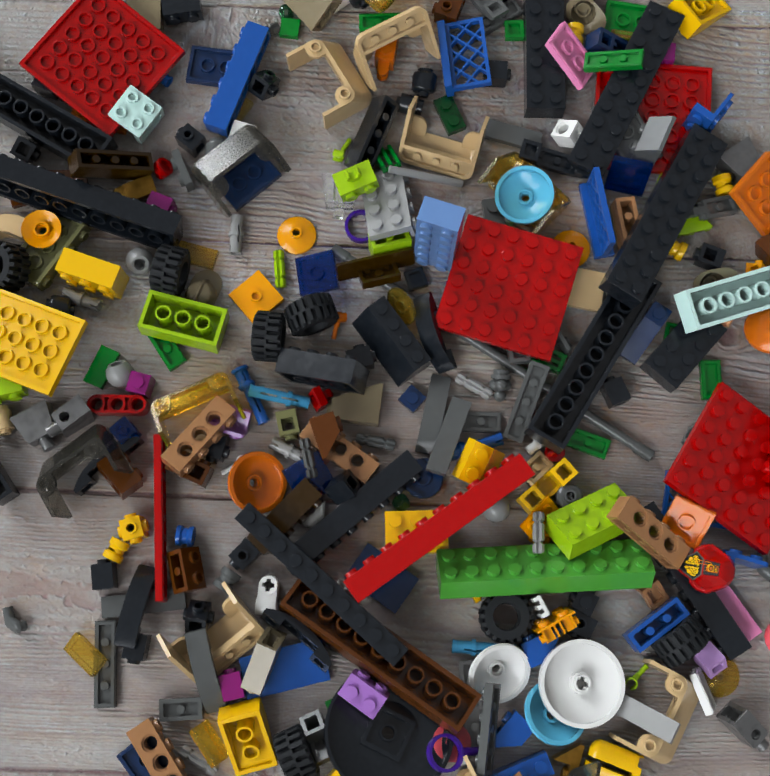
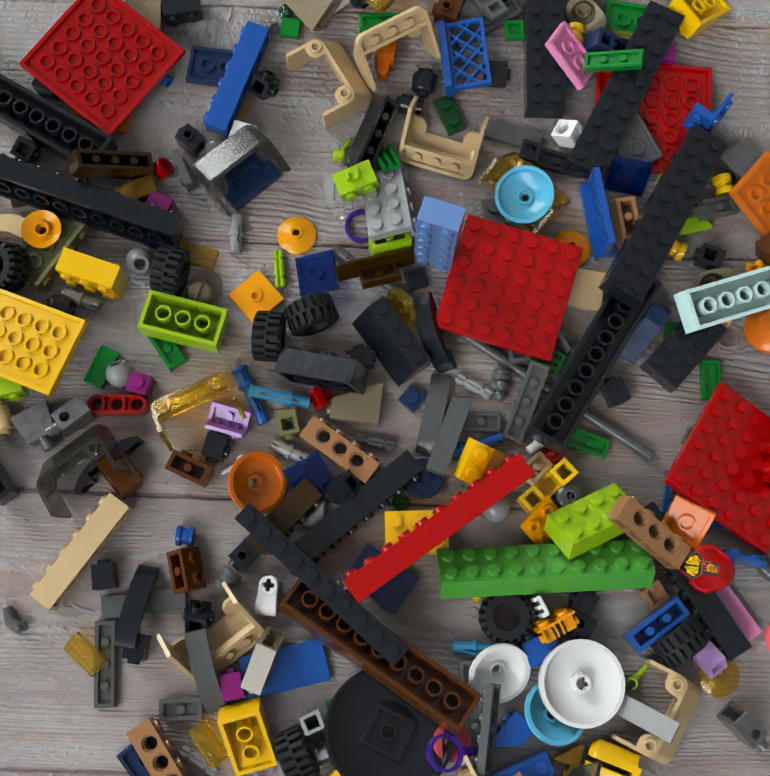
(81, 551): none -> tan brick
(116, 550): yellow wheel -> none
(124, 430): clear blue bracket -> none
(136, 113): light aqua bracket -> none
(140, 530): yellow brick -> none
(160, 521): red tile -> none
(201, 424): medium nougat brick -> none
(302, 632): black slope -> none
(308, 458): dark grey axle -> none
(327, 434): reddish brown slope -> none
(342, 318): orange hand -> none
(364, 693): medium lavender bracket -> none
(425, 176): light grey bar -> none
(538, 532): light grey axle -> none
(652, 138): slope -> none
(703, 691): white tile -> none

